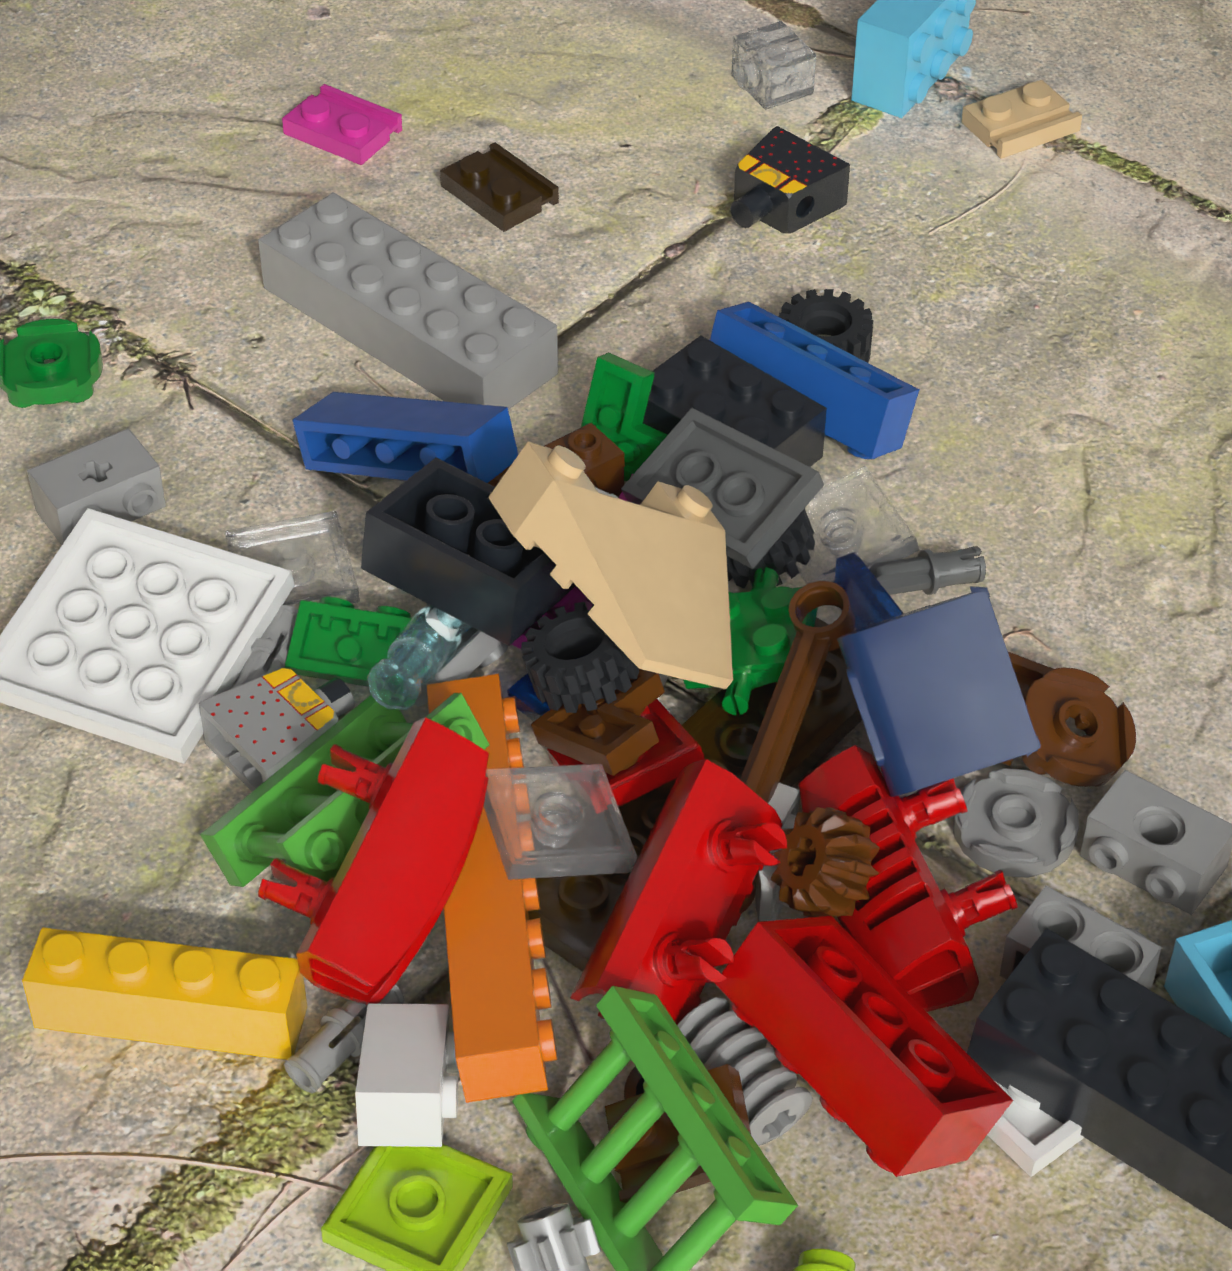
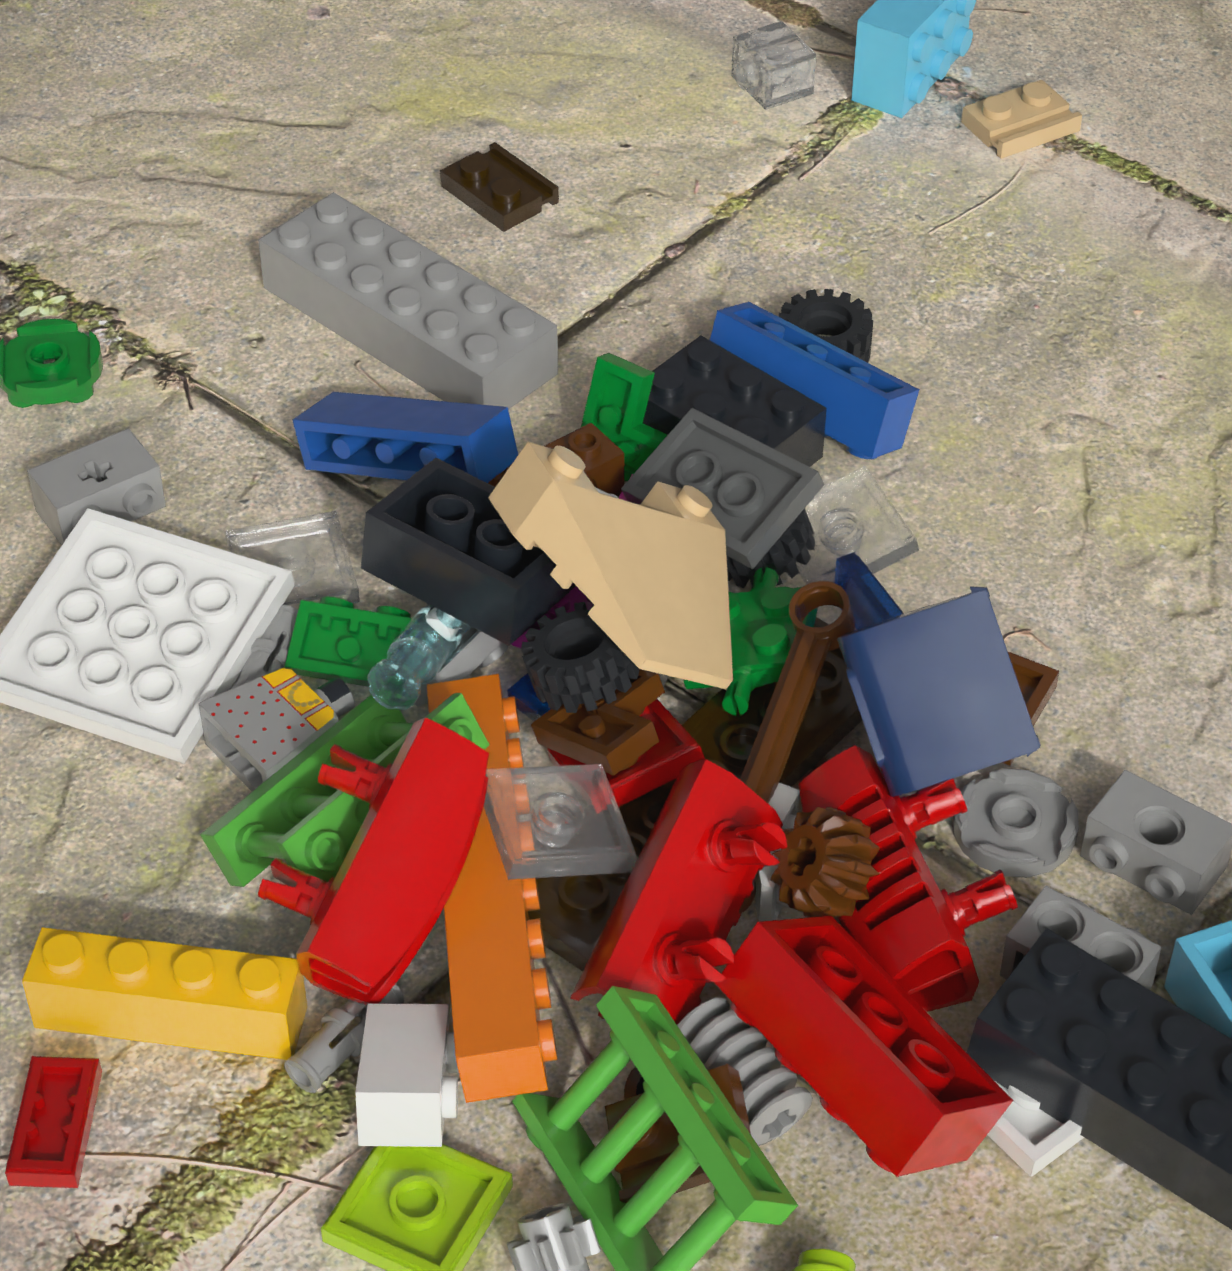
(54, 1122): none -> red plate
(342, 124): dark pink plate -> none
(788, 183): black torso -> none
(931, 571): dark grey axle -> none
(1063, 754): reddish brown plate -> none

